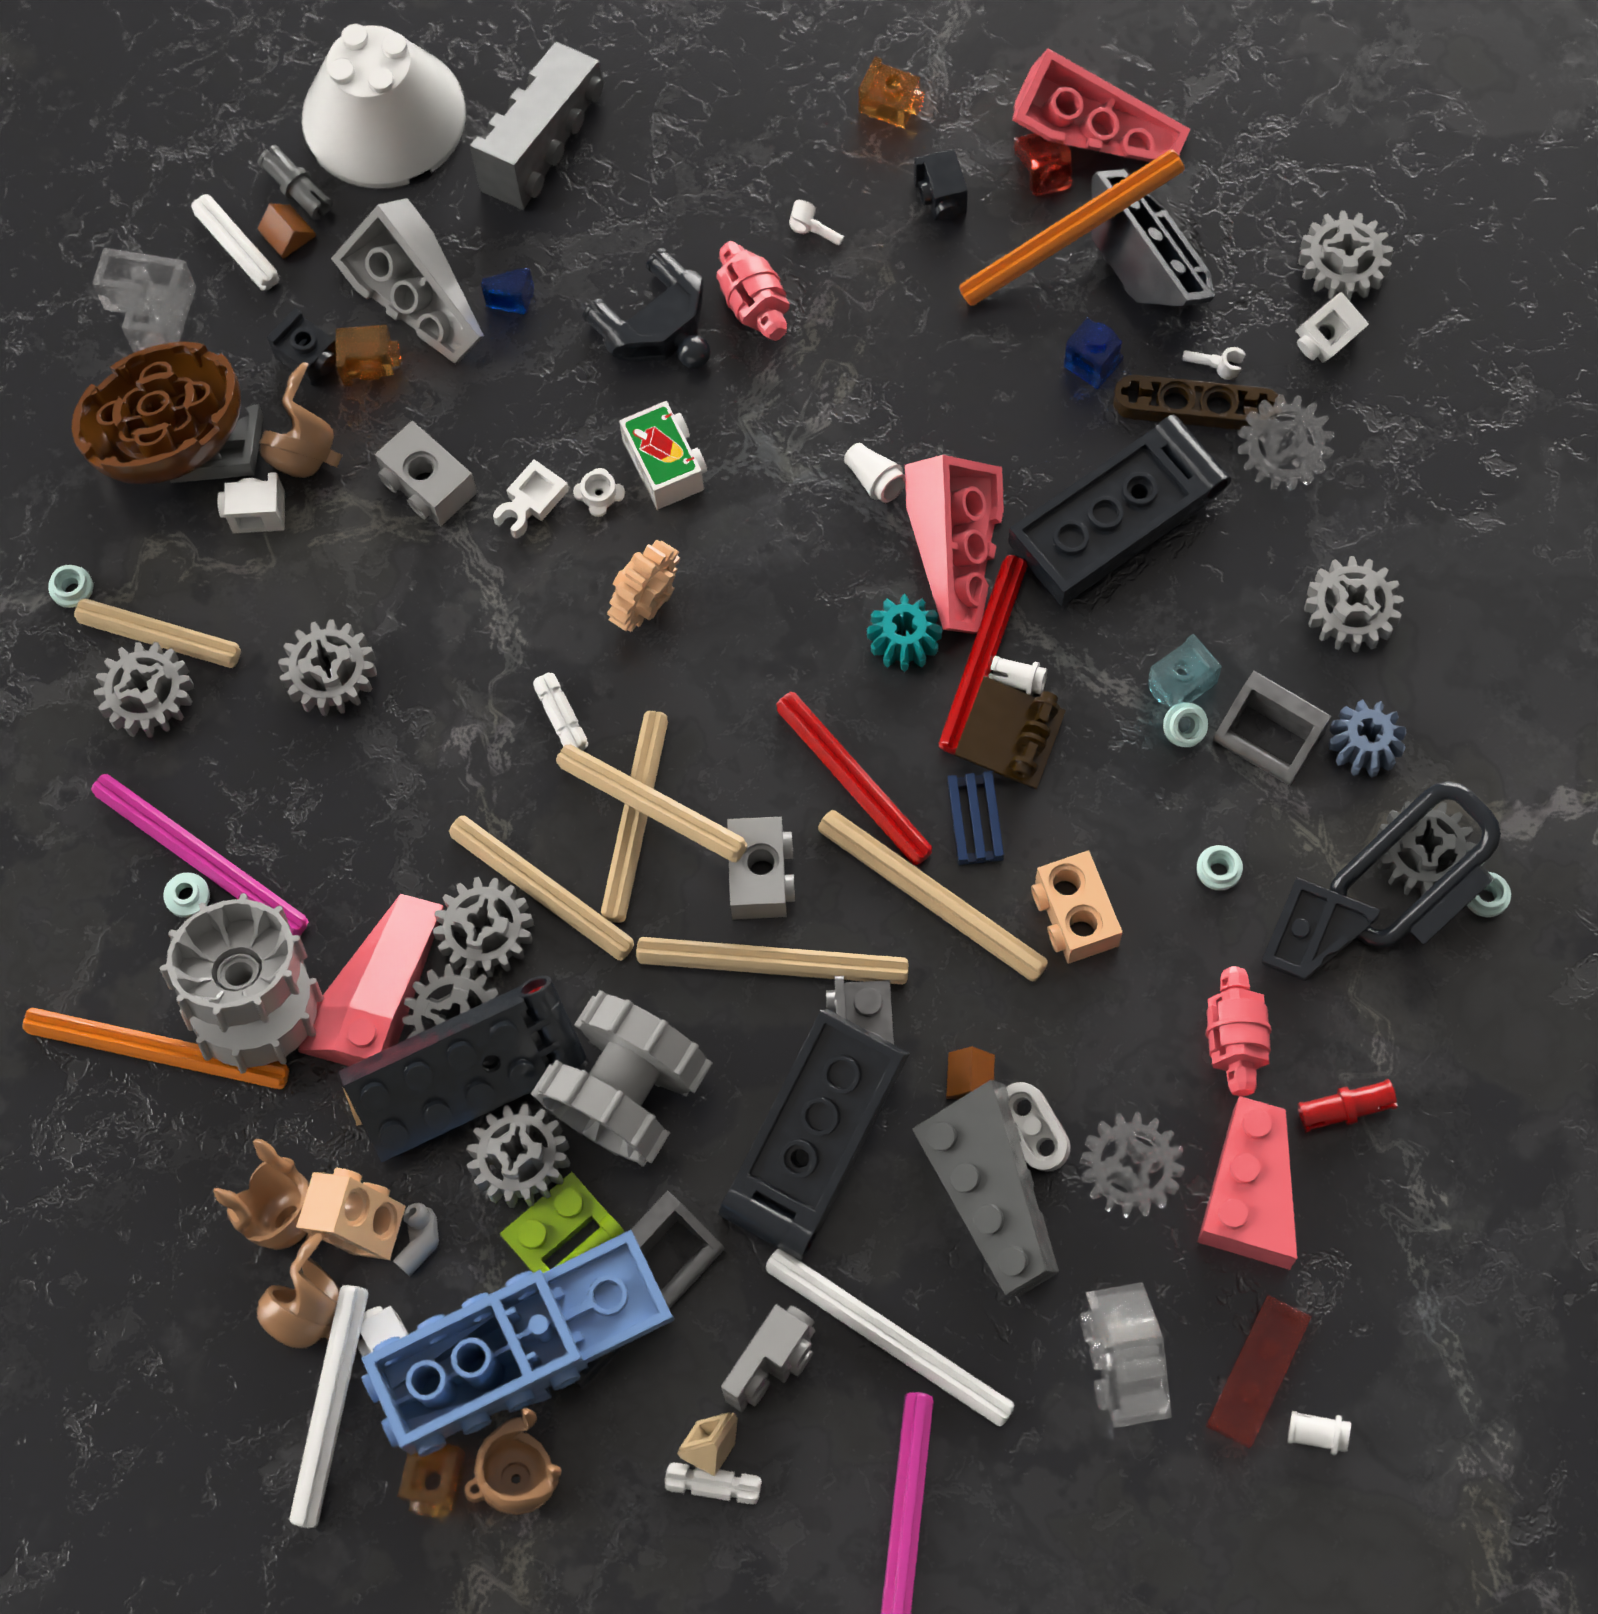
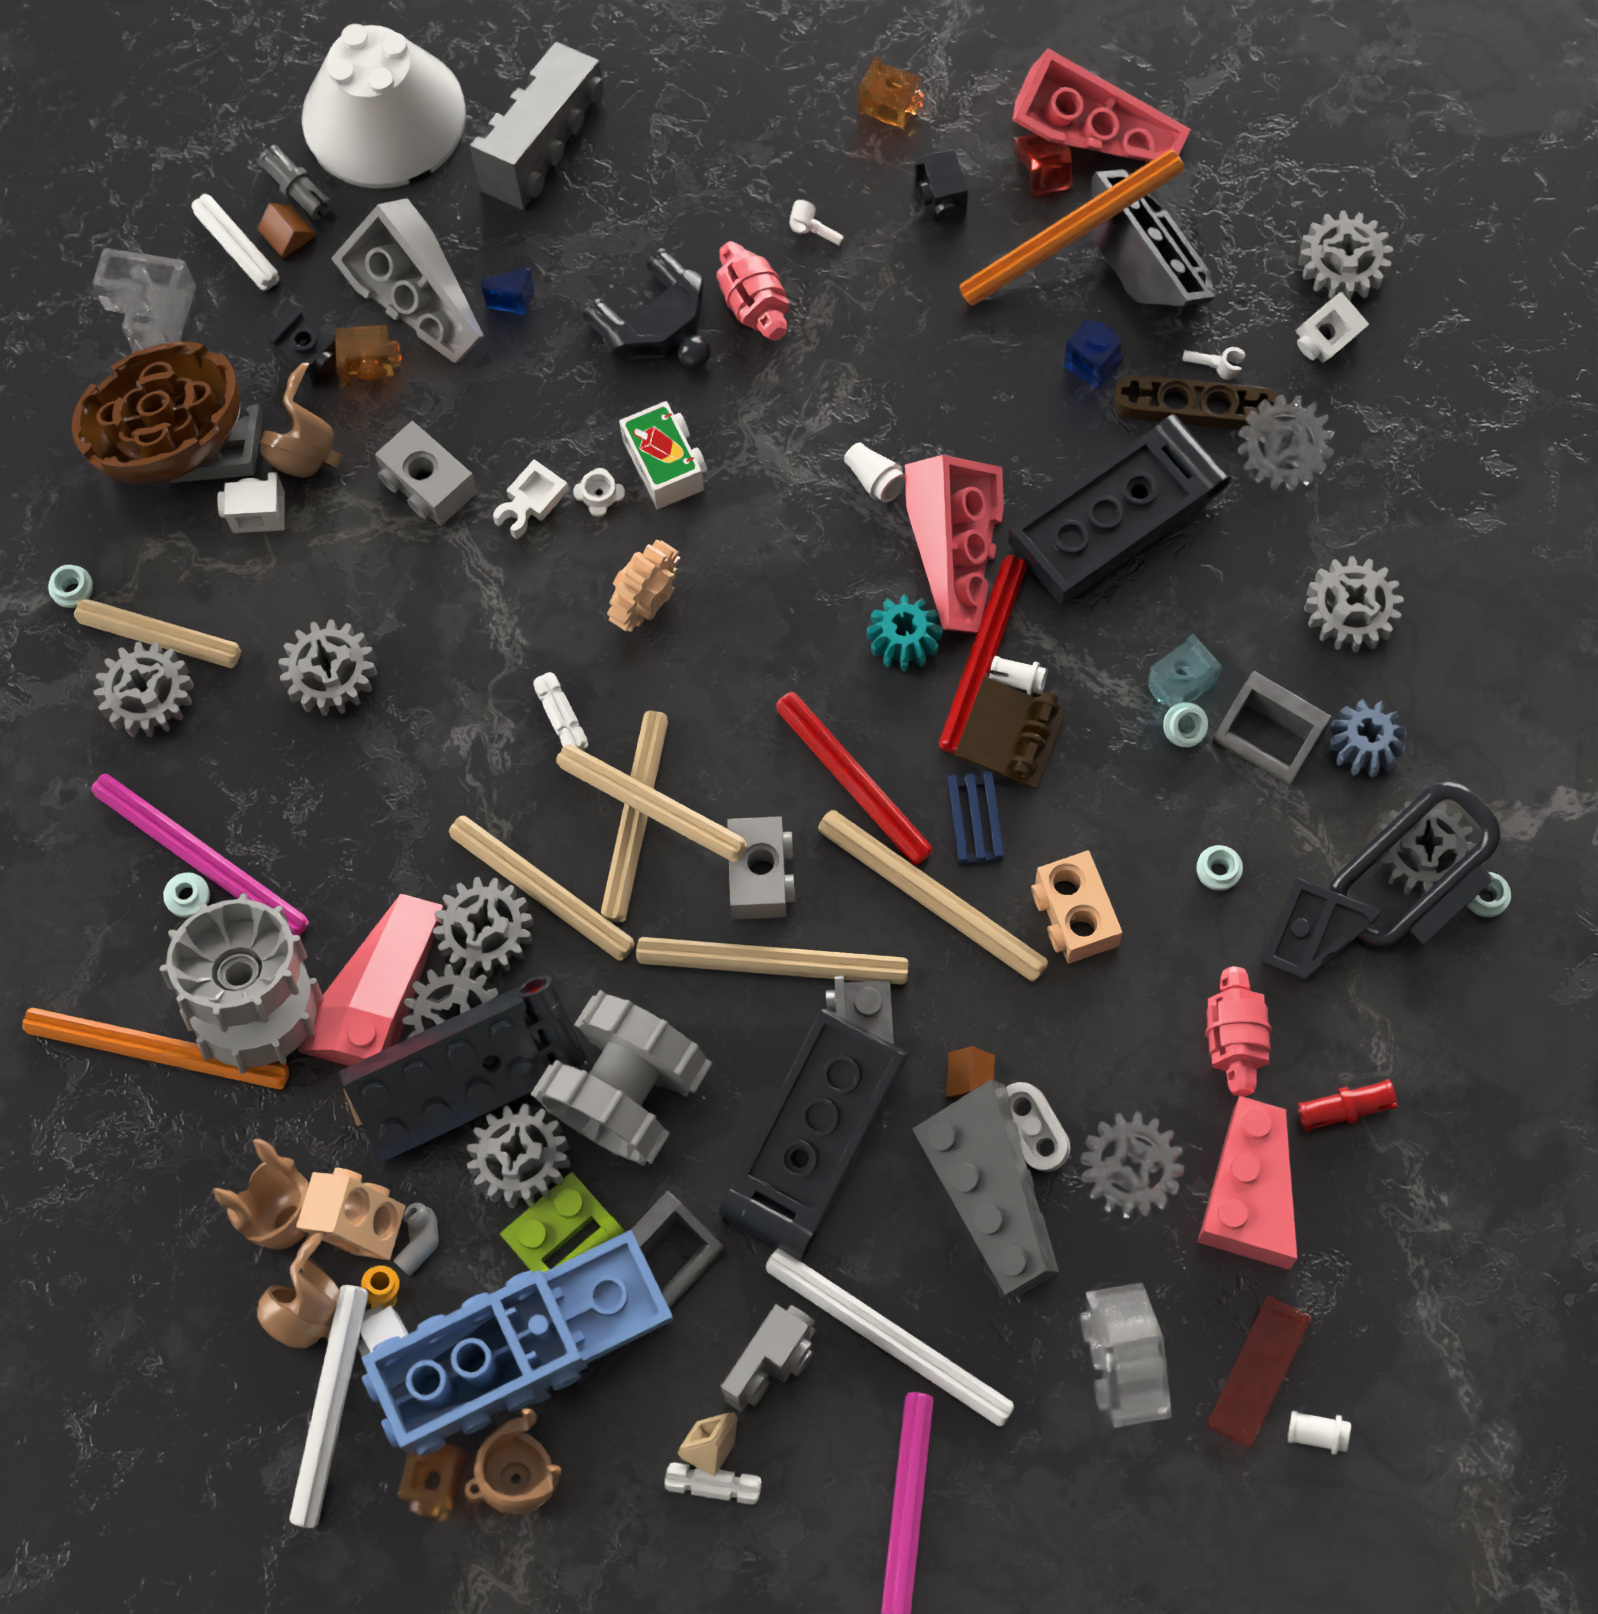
(381, 1278): none -> light orange pin

